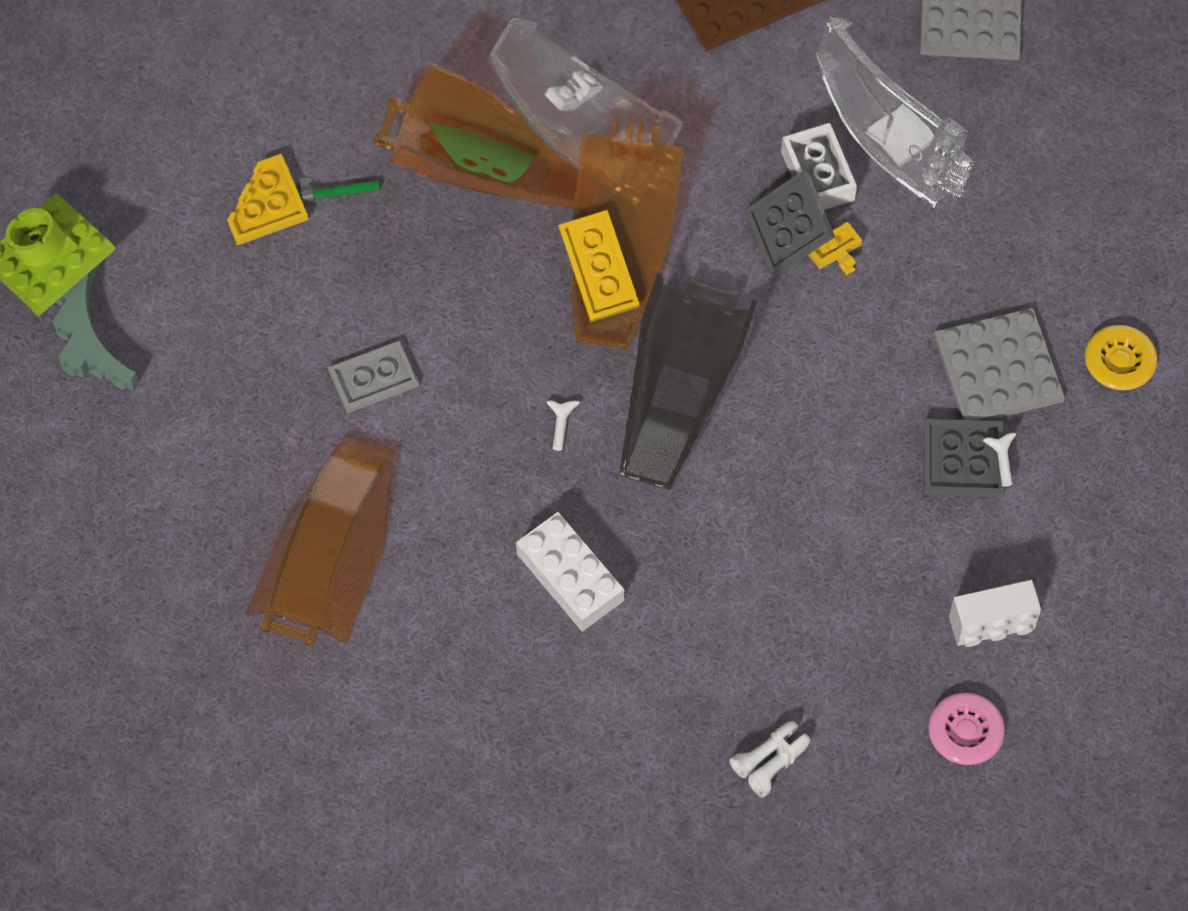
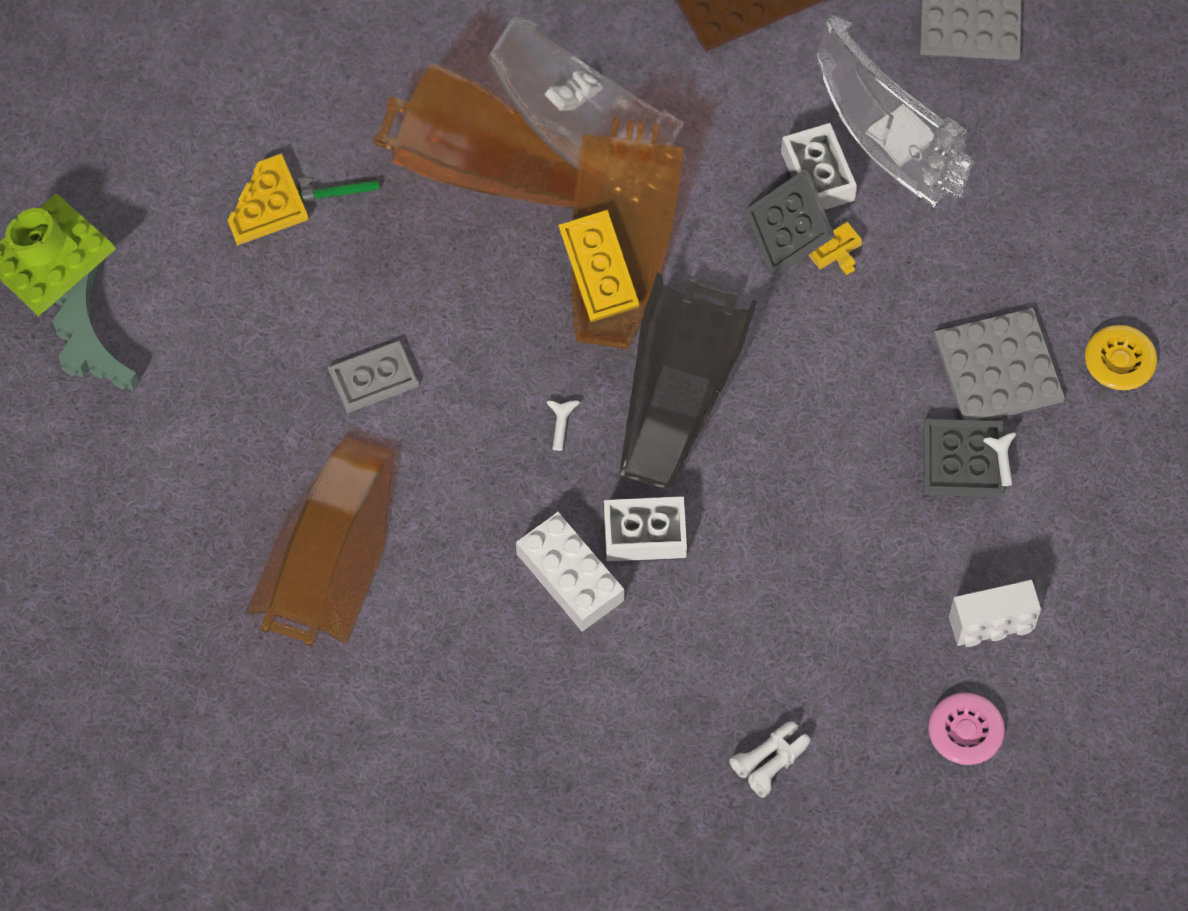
(472, 146): bright green piece -> none
(645, 529): none -> white brick

